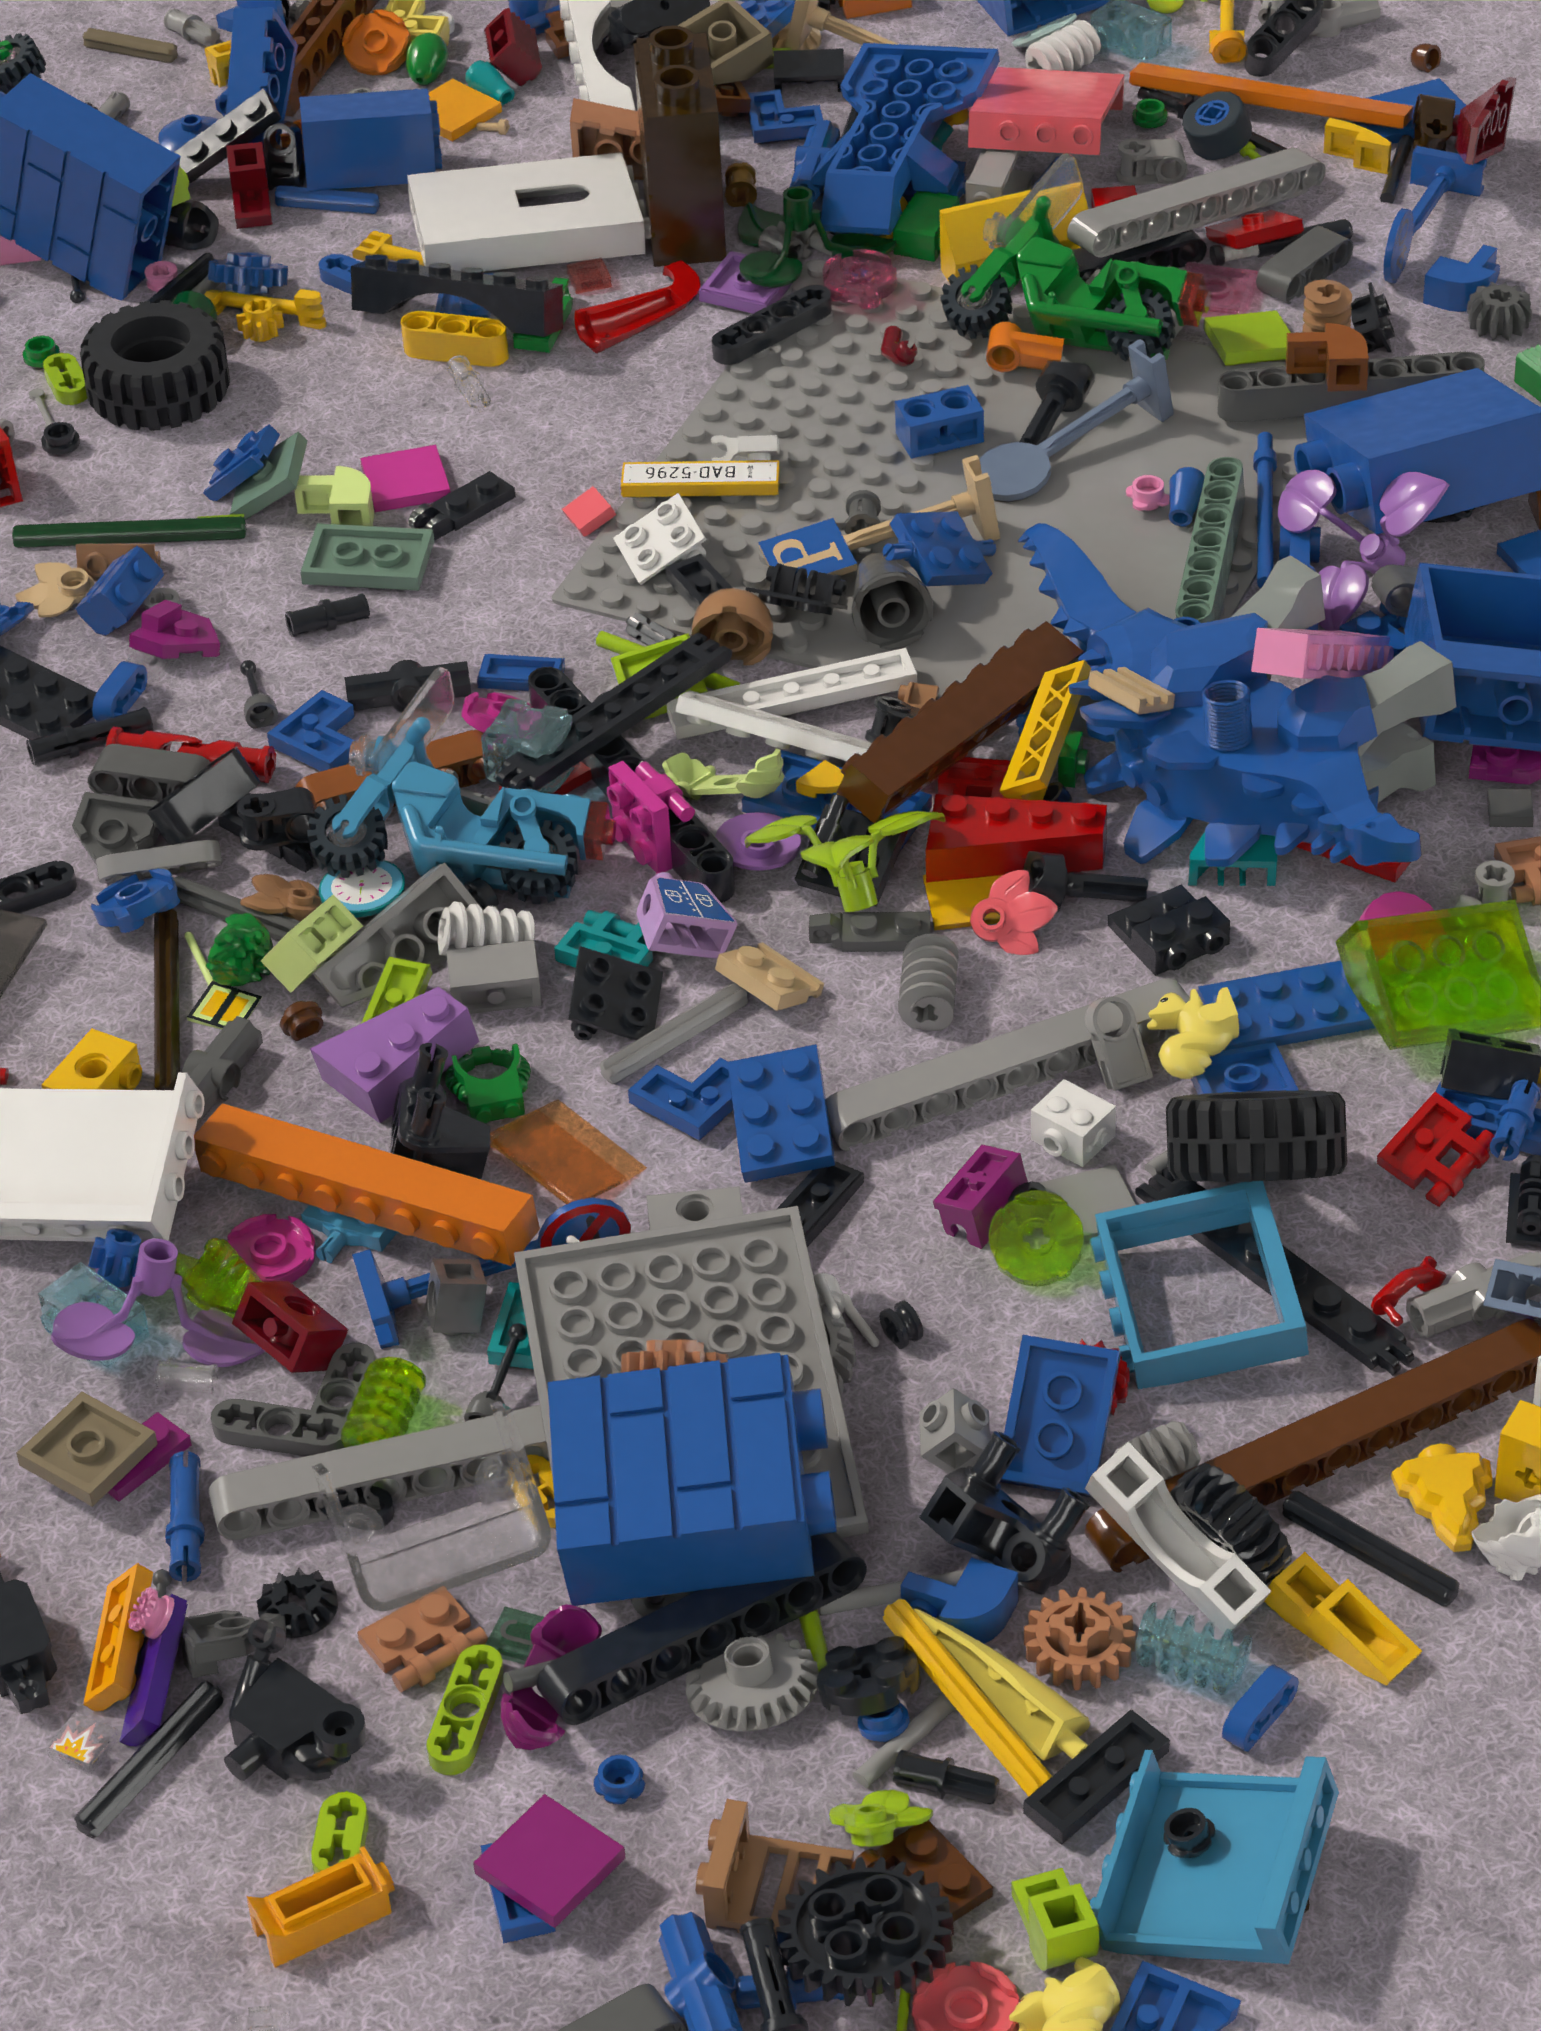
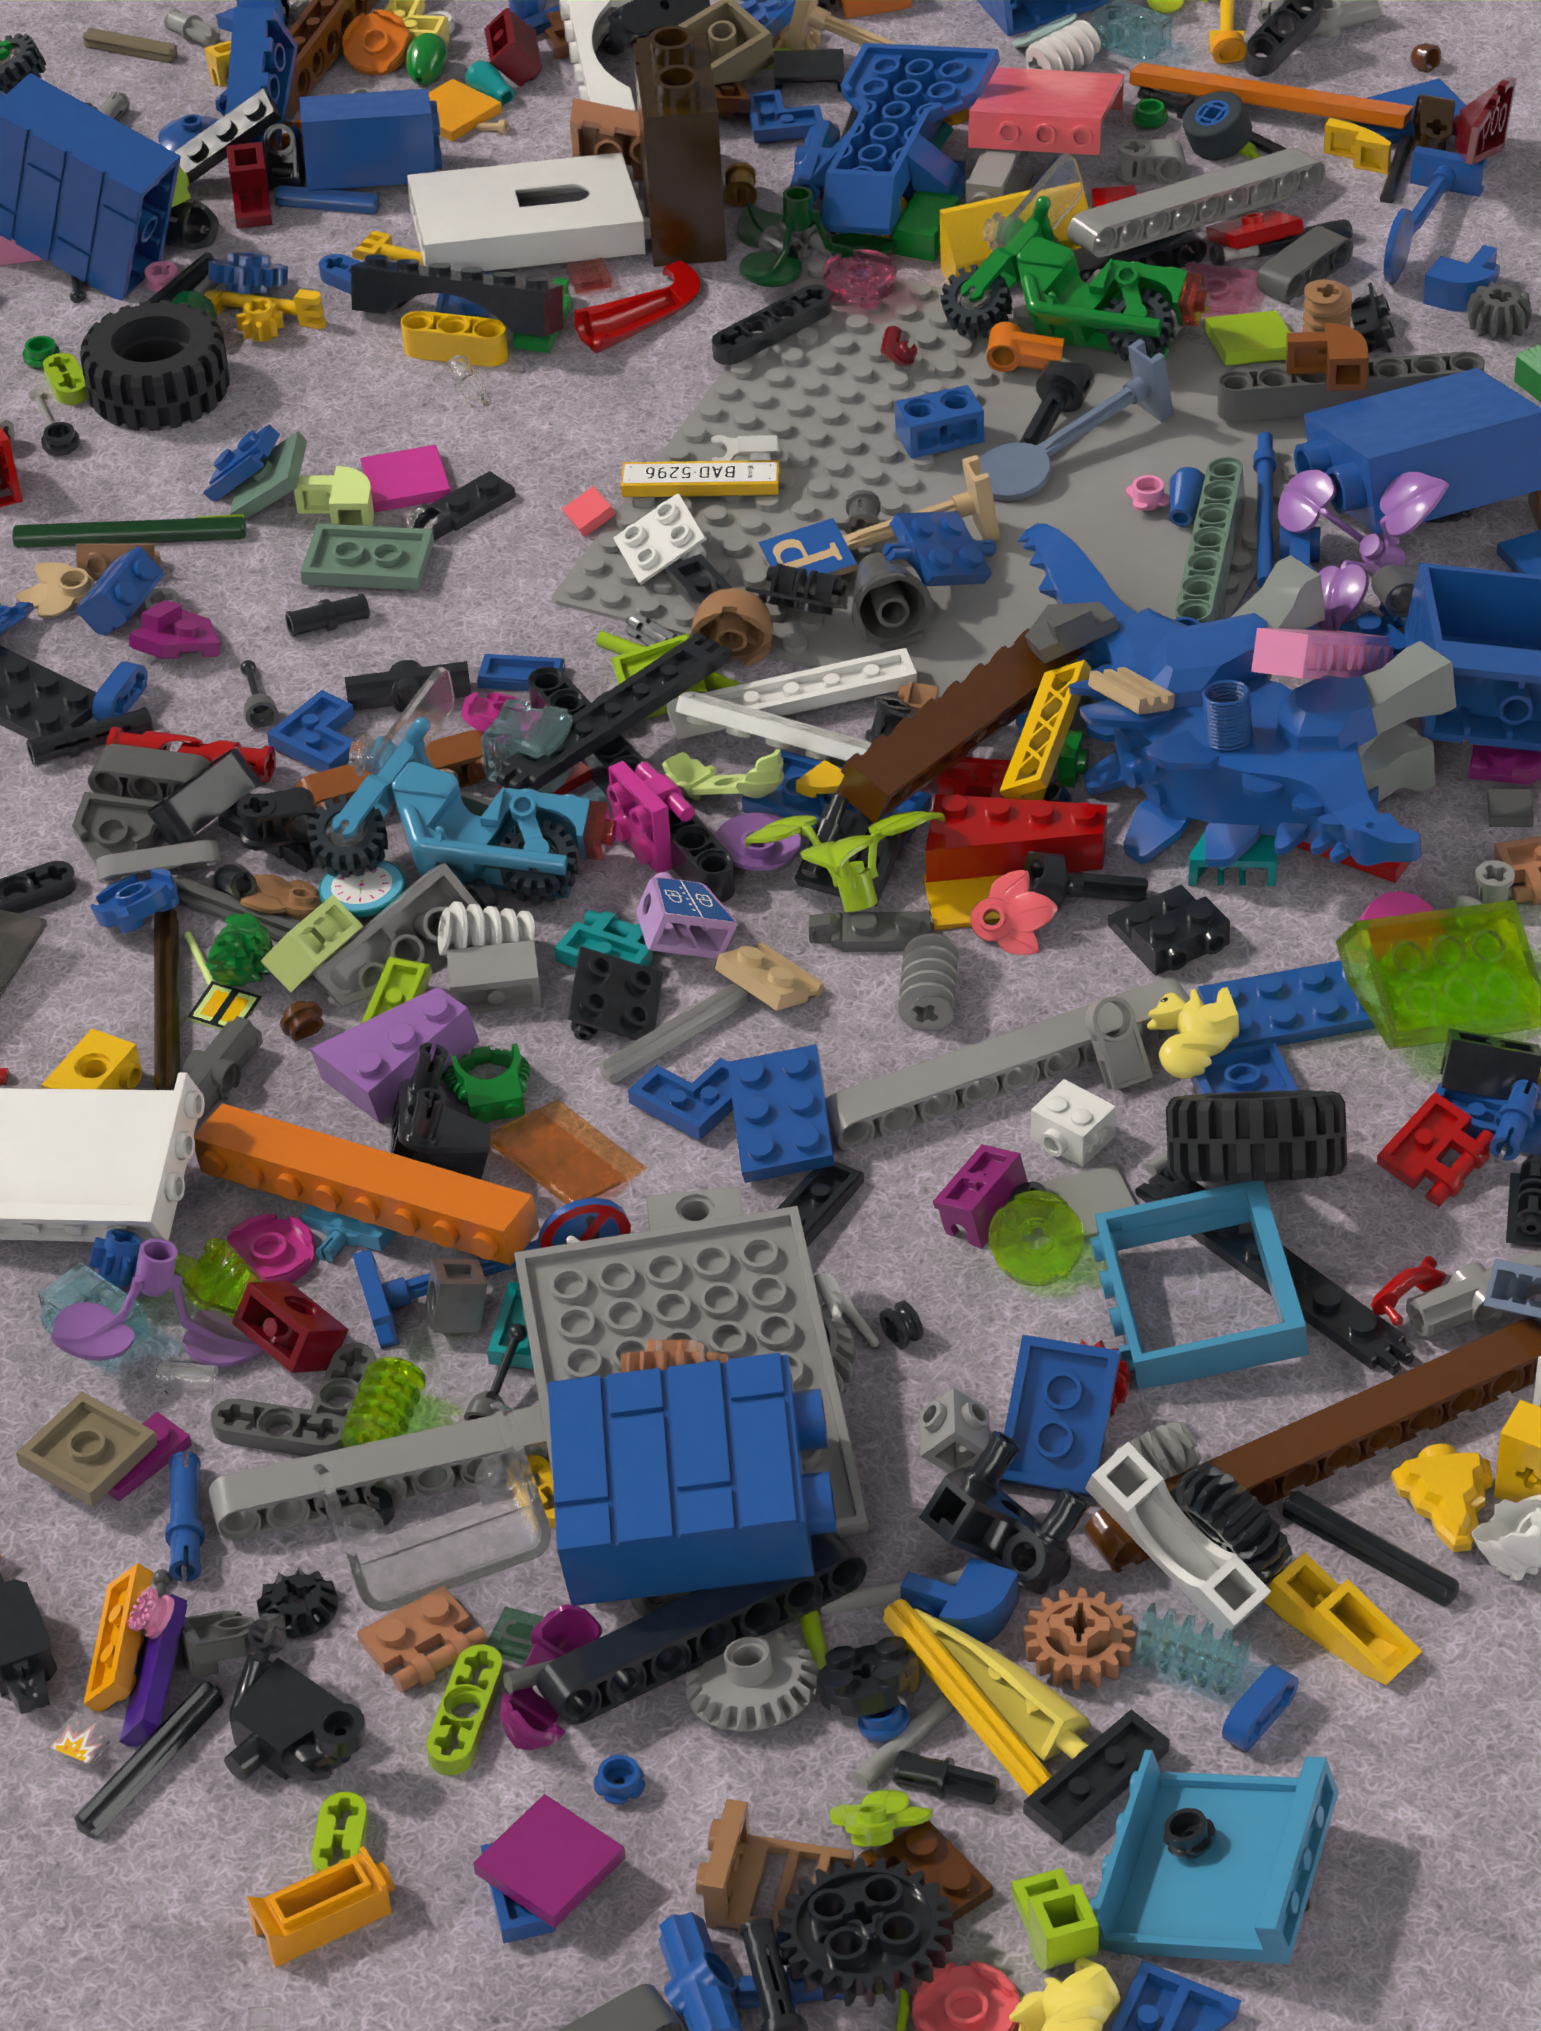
(234, 881): none -> black pin
(731, 290): medium lavender plate -> none
(1069, 627): none -> dark grey plate

